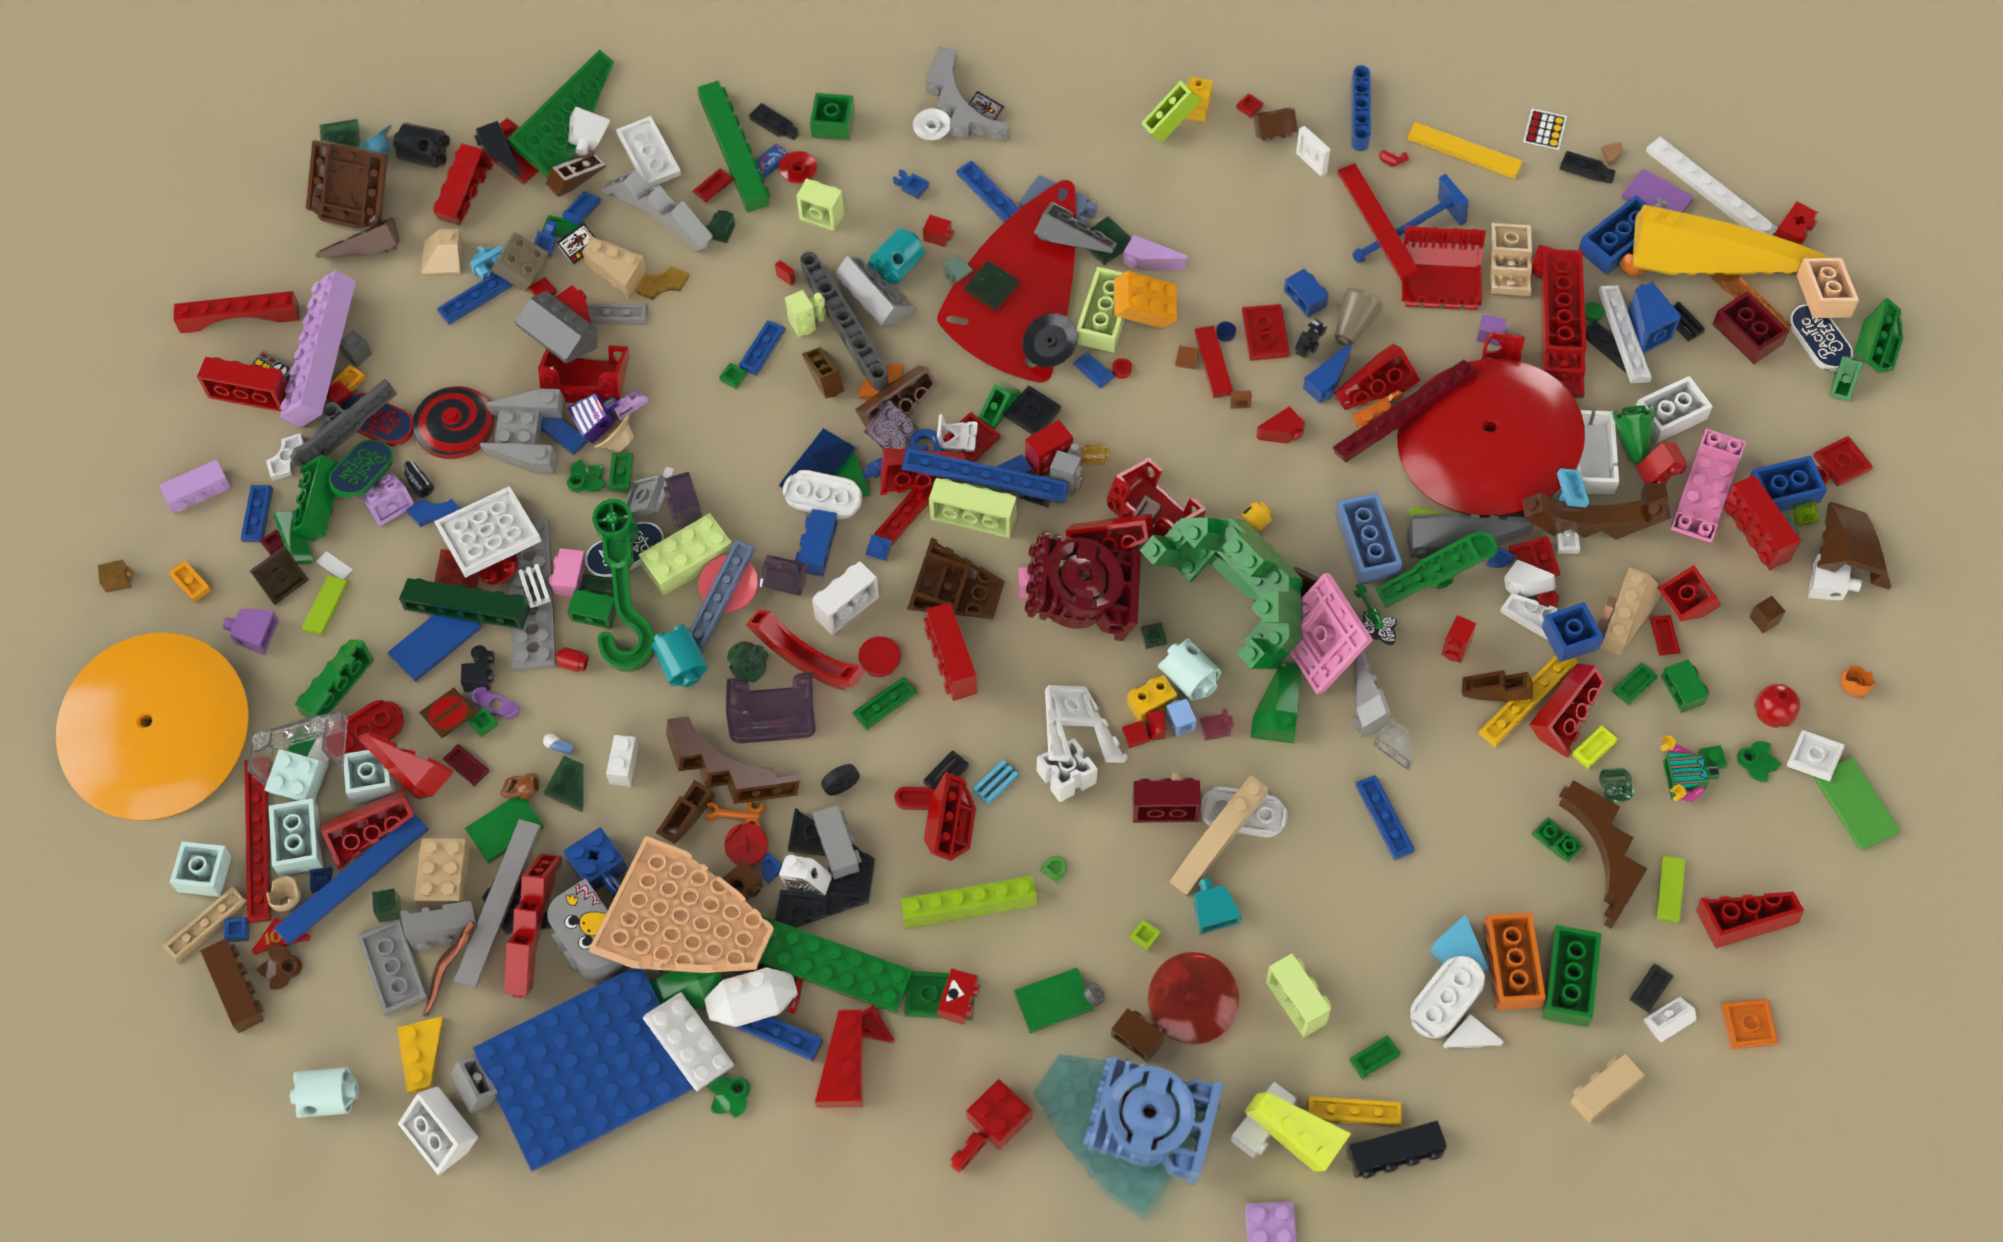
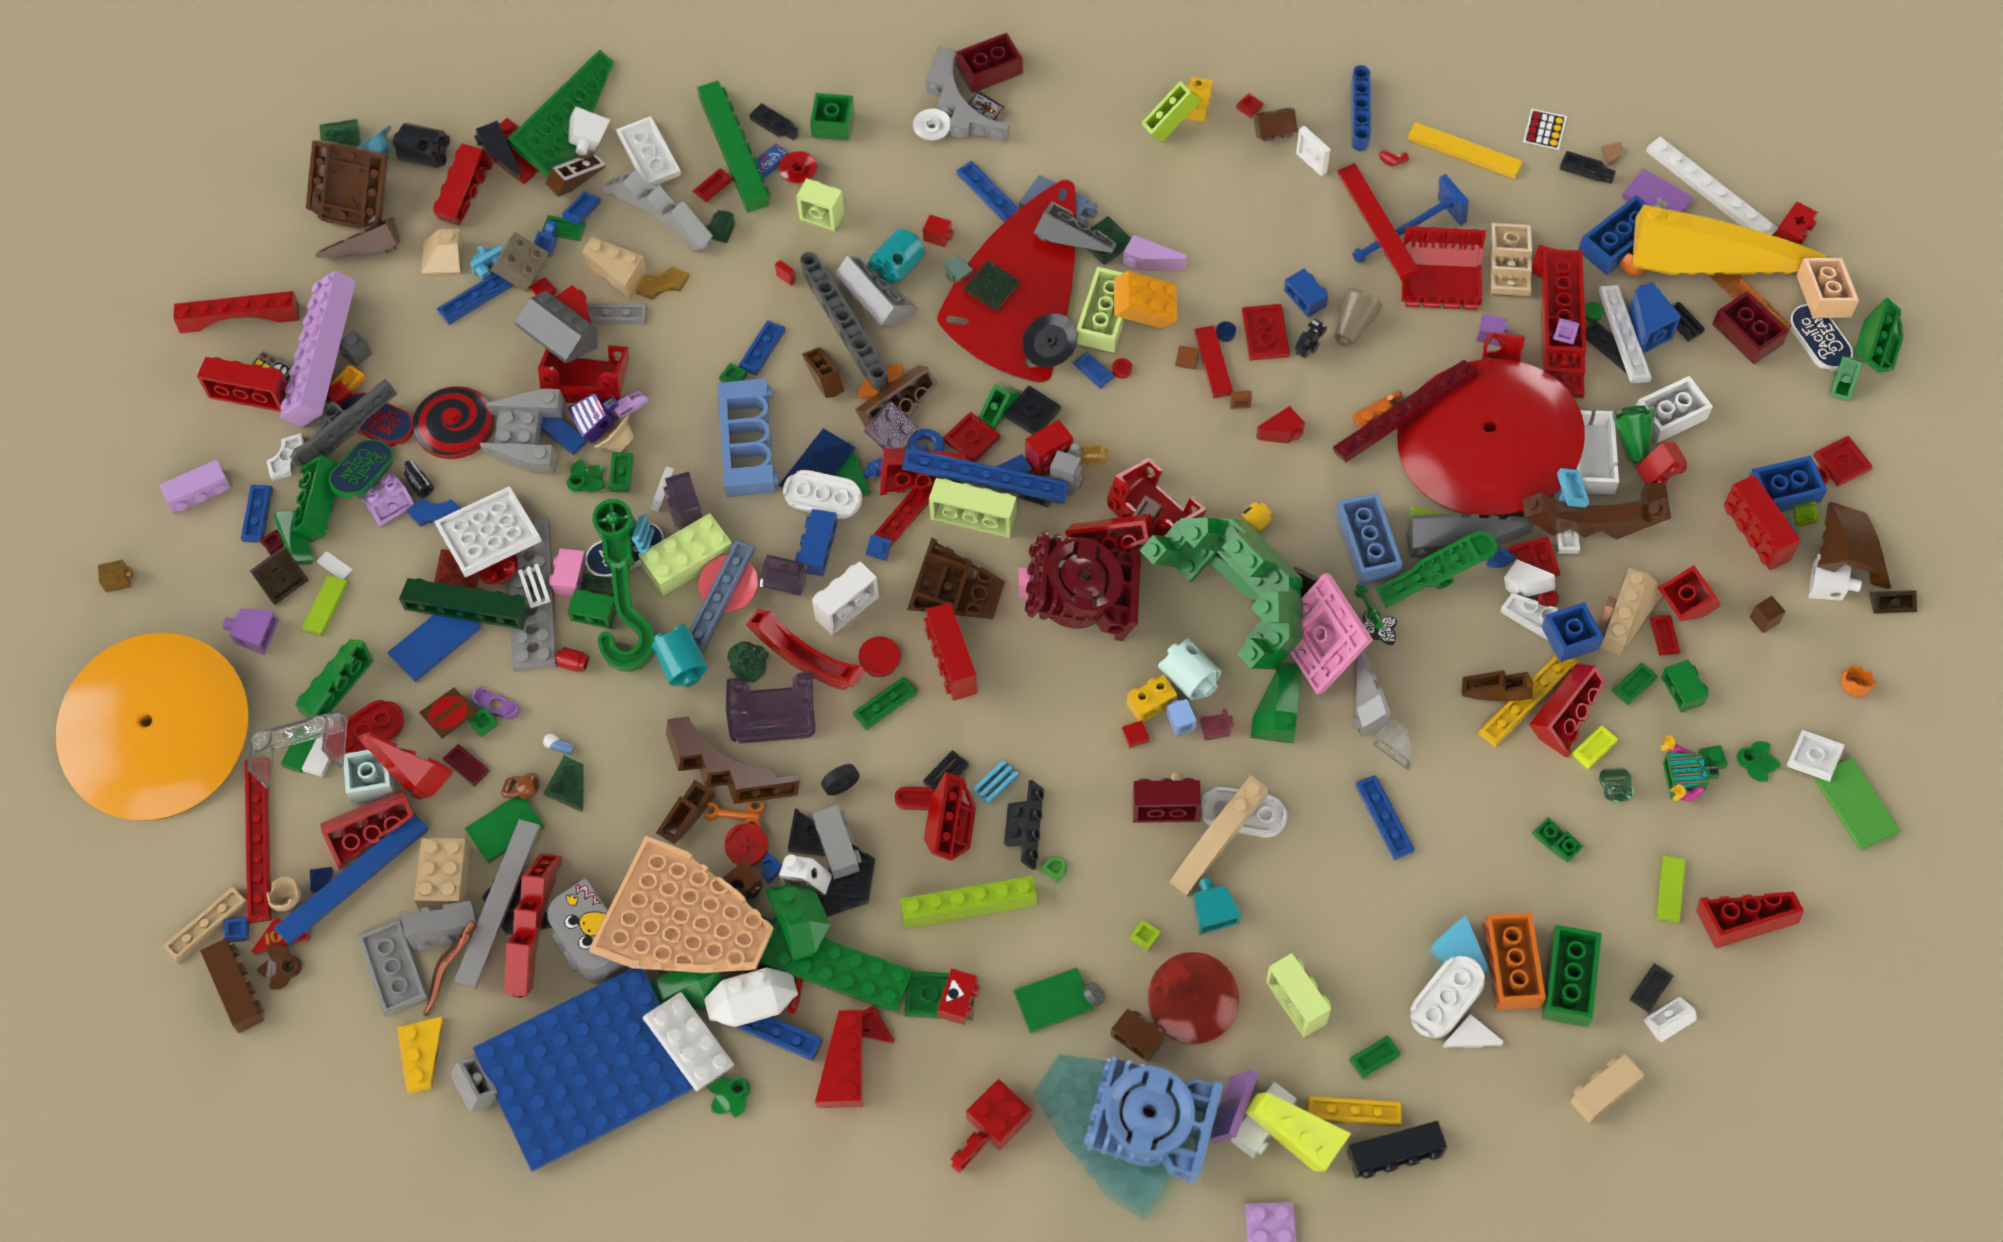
(189, 581): light orange plate -> none
(200, 869): light aqua brick -> none
(295, 776): light aqua brick -> none
(295, 837): light aqua brick -> none
(324, 1092): light aqua cylinder -> none
(386, 905): clear green brick -> none
(437, 1129): white slope -> none
(478, 673): black brick -> none
(575, 242): piece -> none
(604, 869): blue brick -> none
(622, 760): white brick -> none
(644, 495): light grey tile -> none
(644, 533): none -> medium azure tile
(752, 479): none -> medium blue fence
(799, 918): none -> green wedge
(803, 312): yellowish green brick -> none
(911, 185): blue plate -> none
(964, 436): white piece -> none
(989, 62): none -> dark red brick
(1024, 824): none -> black bracket
(1067, 775): white brick -> none
(1076, 708): white wing -> none
(1153, 635): clear green plate -> none
(1156, 725): red slope -> none
(1233, 1106): none -> medium lavender tile
(1324, 379): blue slope -> none
(1378, 378): red wedge -> none
(1458, 639): red brick -> none
(1566, 331): none -> medium lavender tile
(1620, 871): reddish brown arch -> none
(1708, 485): bright pink slope -> none
(1749, 1024): orange tile -> none
(1777, 705): red cylinder -> none
(1894, 601): none -> dark brown slope

